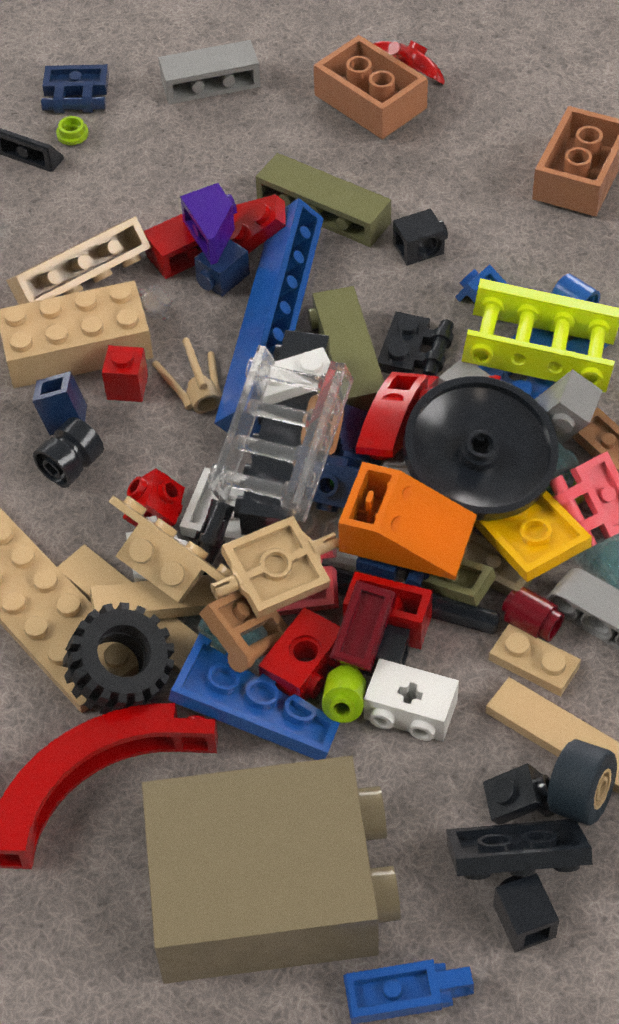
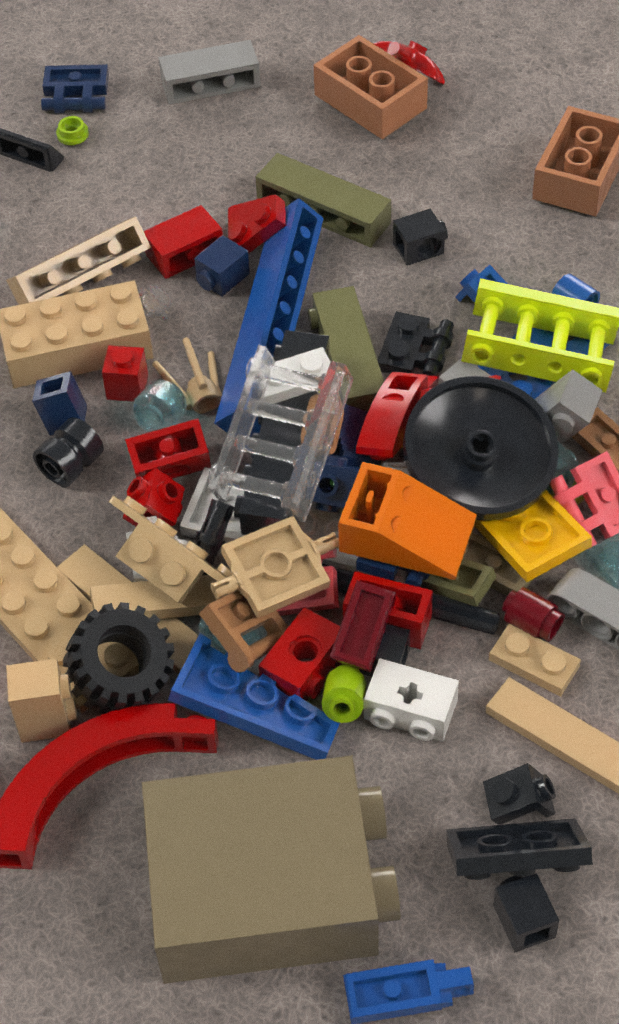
(40, 699): none -> tan brick
(159, 405): none -> clear light blue head
(172, 450): none -> red brick
(209, 219): dark purple slope -> none
(582, 782): black wheel -> none

